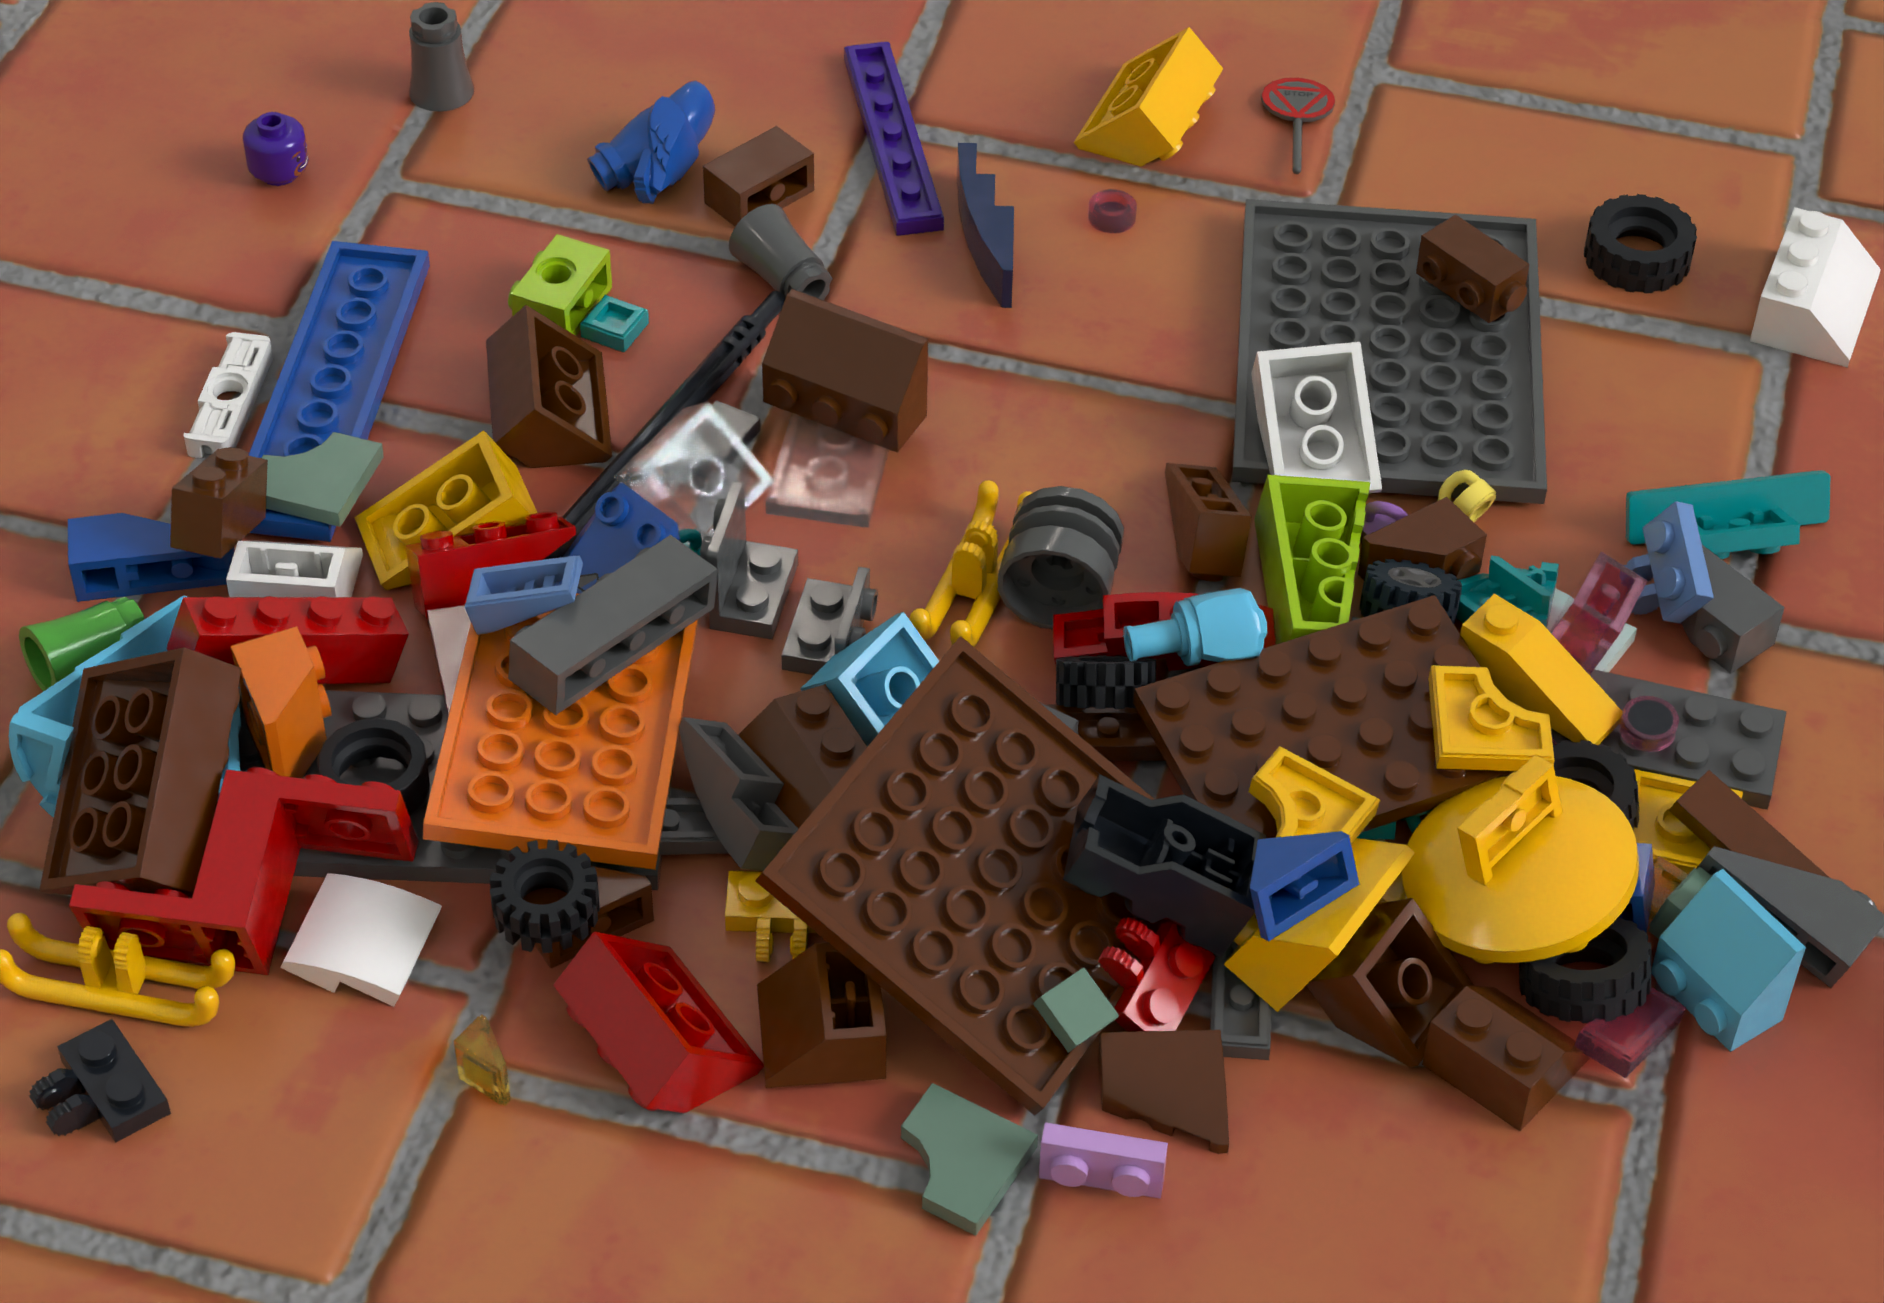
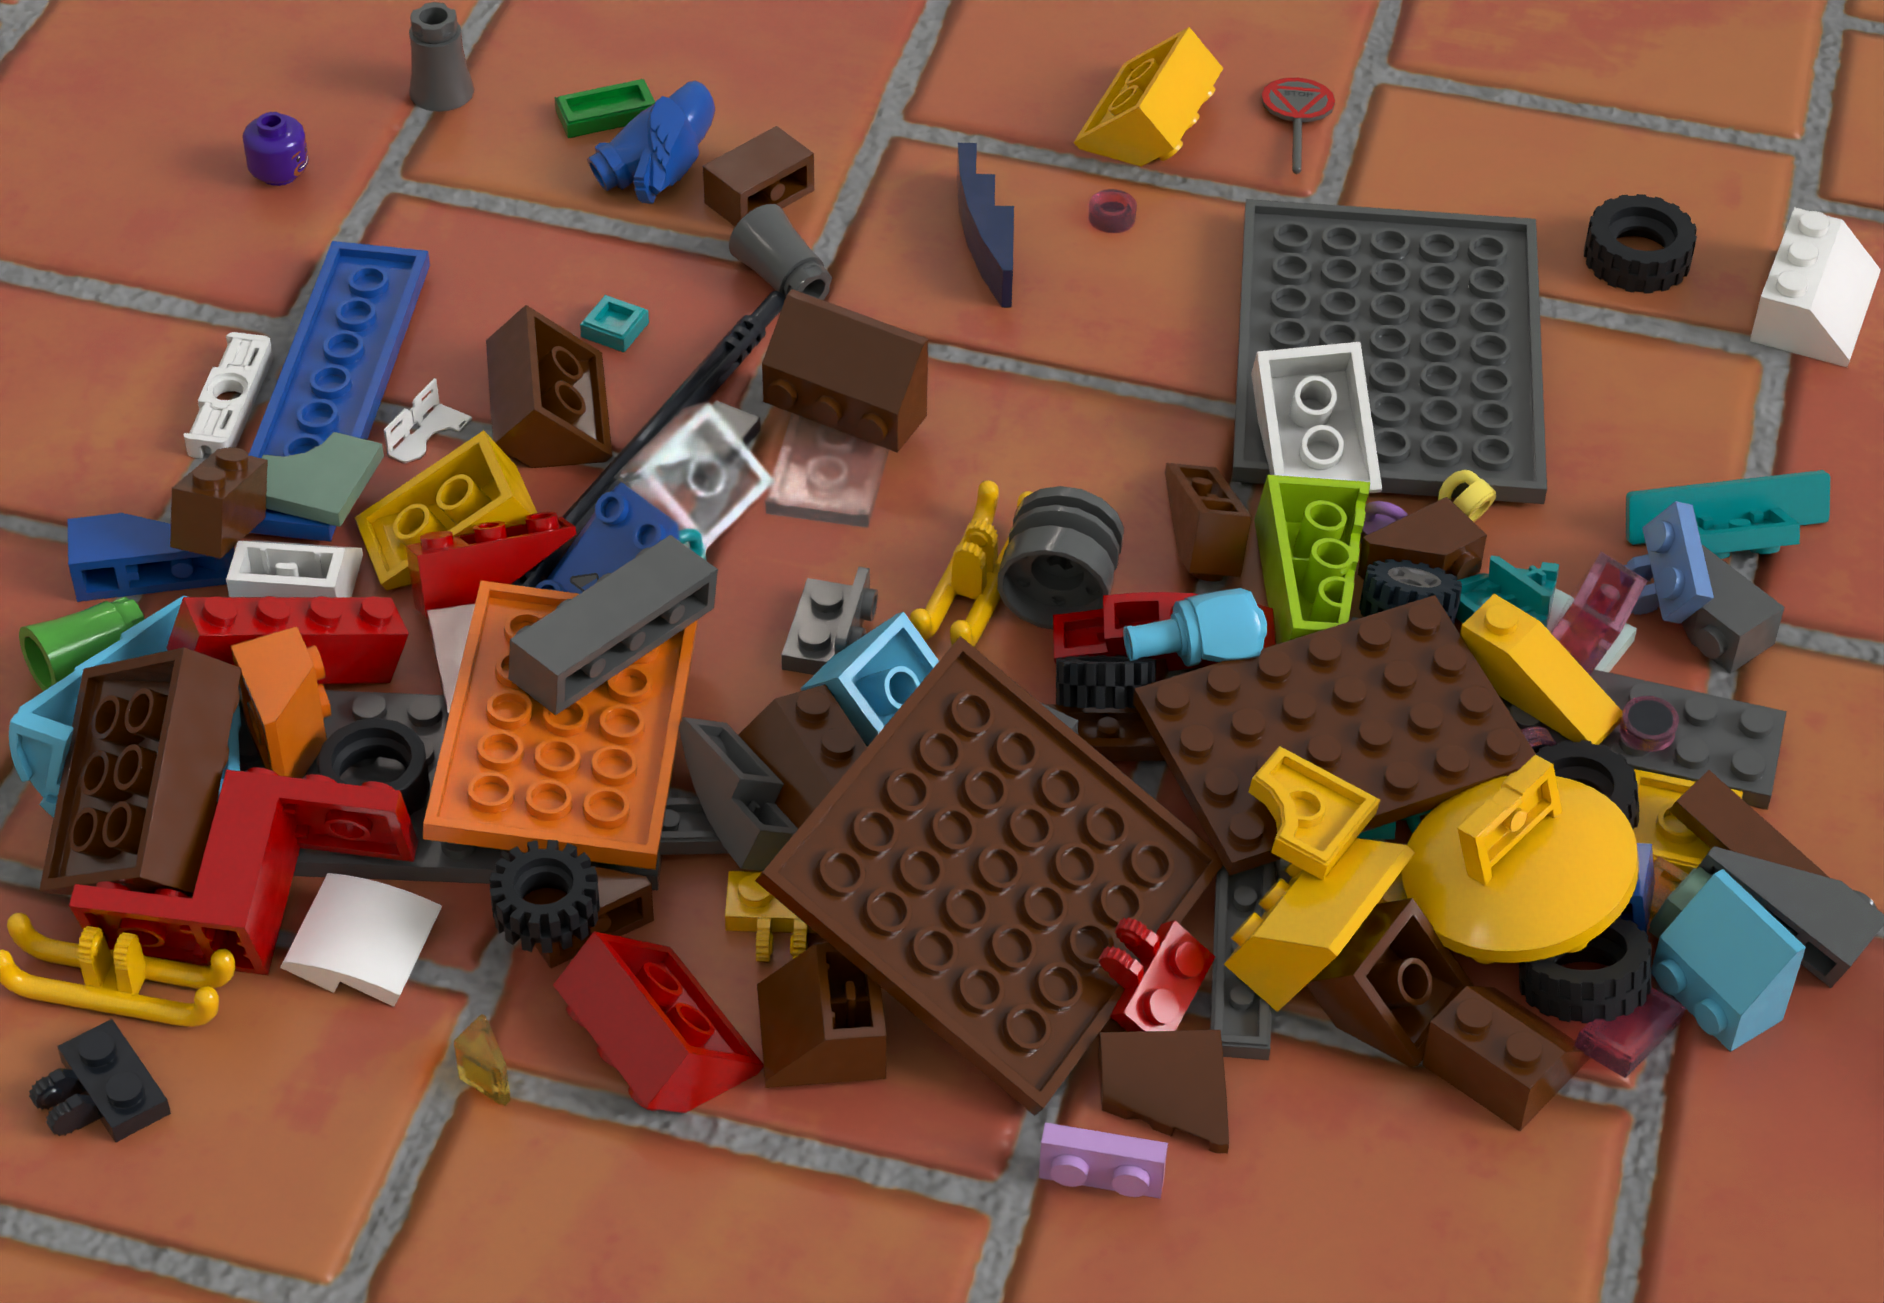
(438, 420): none -> white piece
(520, 591): medium blue slope -> none
(564, 282): lime brick -> none
(602, 107): none -> green tile
(750, 575): dark grey bracket -> none
(893, 139): dark purple tile -> none
(968, 1156): sand green tile -> none
(1076, 1009): sand green tile -> none
(1165, 861): black piece -> none
(1299, 877): blue slope -> none
(1472, 269): reddish brown brick -> none
(1481, 727): yellow tile -> none

